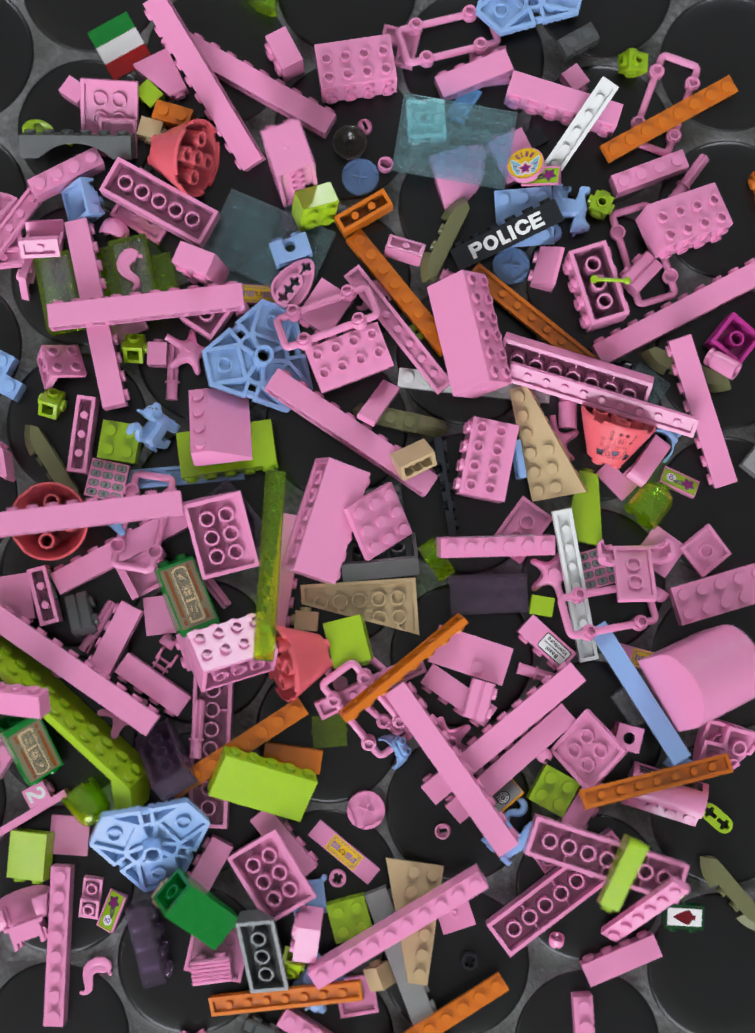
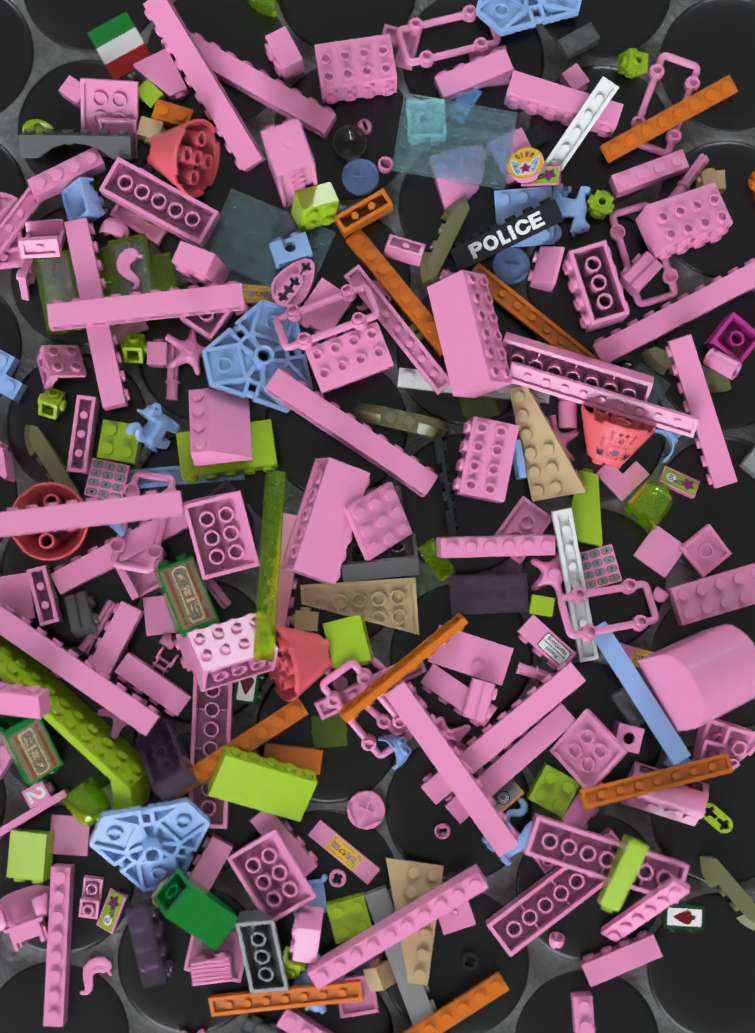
(197, 729): bright pink axle -> none
(248, 690): none -> brick
(378, 402): bright pink tile -> none
(413, 459): tan brick -> none
(480, 407): none -> clear neon green piece
(543, 756): bright pink hinge -> none
(627, 280): lime hinge -> none
(635, 568): bright pink piece -> none
(648, 460): bright pink beam -> none
(710, 176): none -> tan brick

